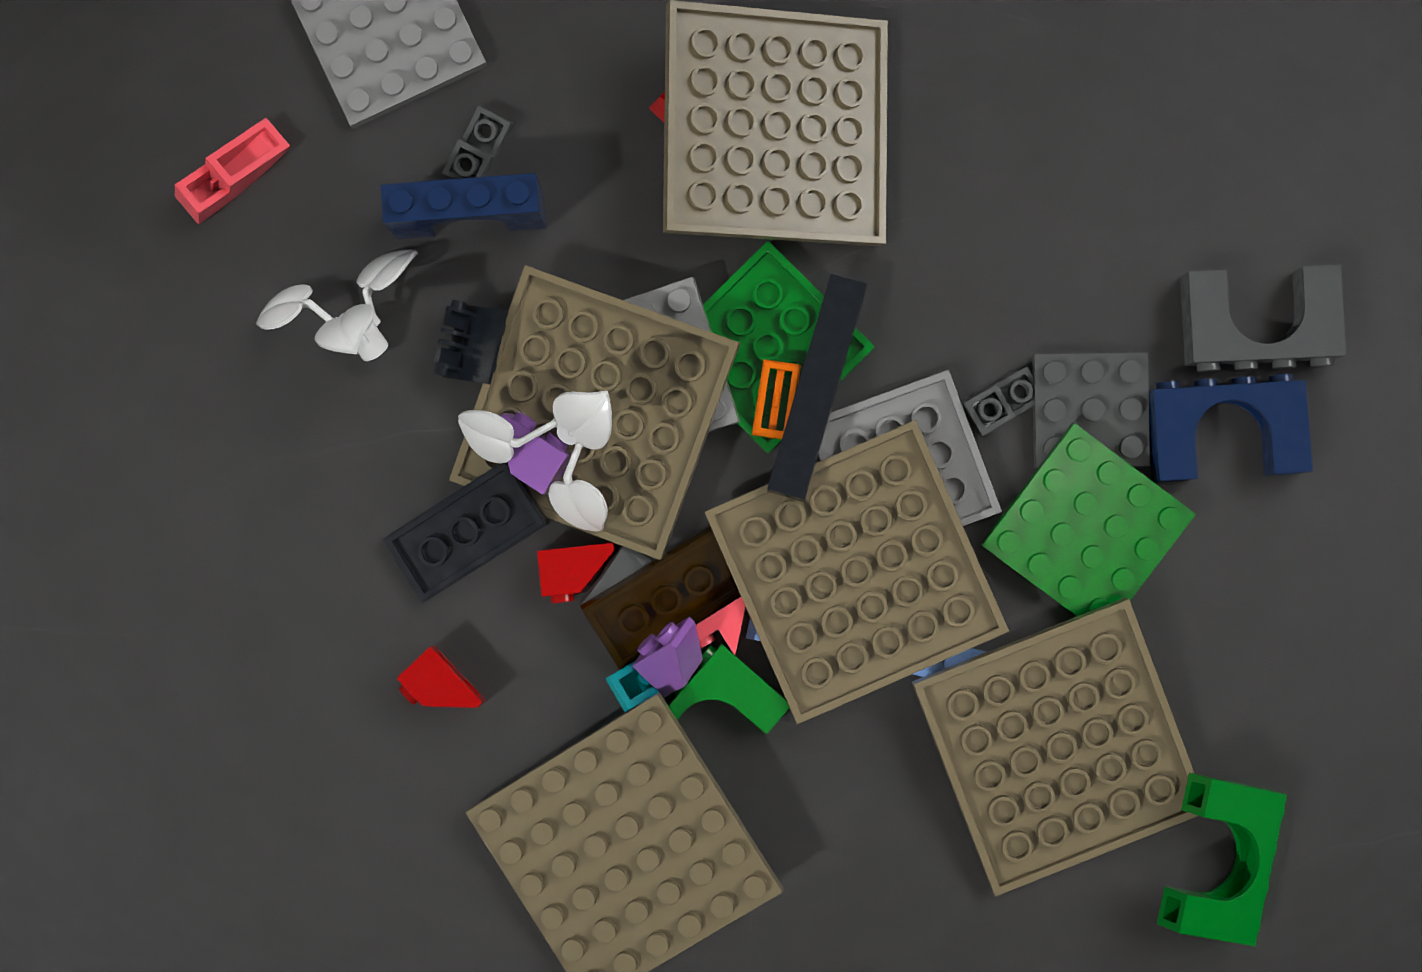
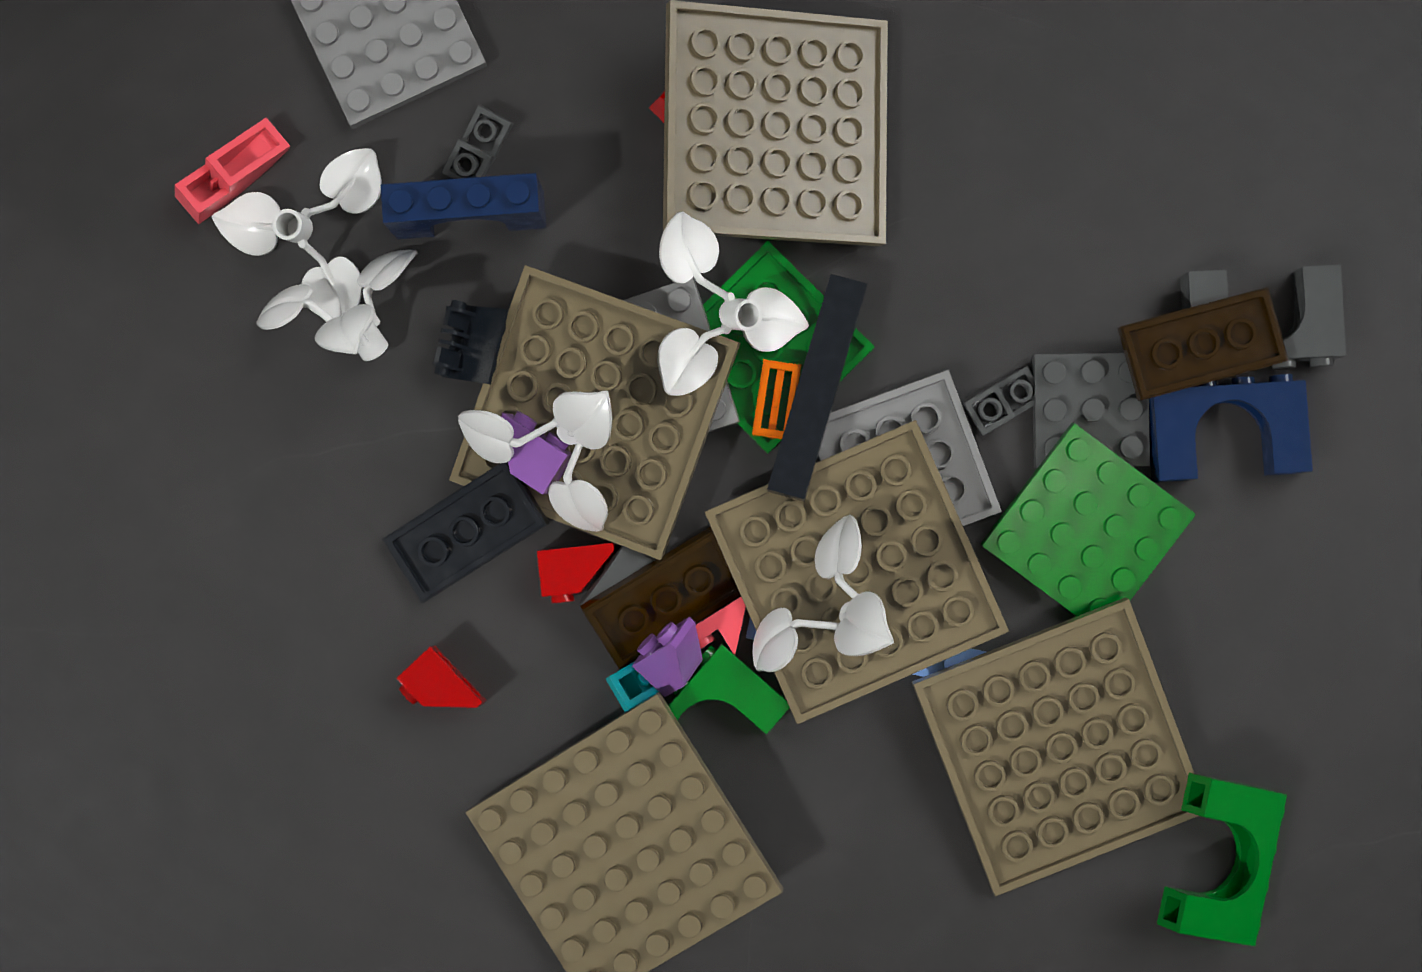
(256, 222): none -> white plant
(764, 317): none -> white plant
(862, 619): none -> white plant
(1203, 344): none -> dark brown tile

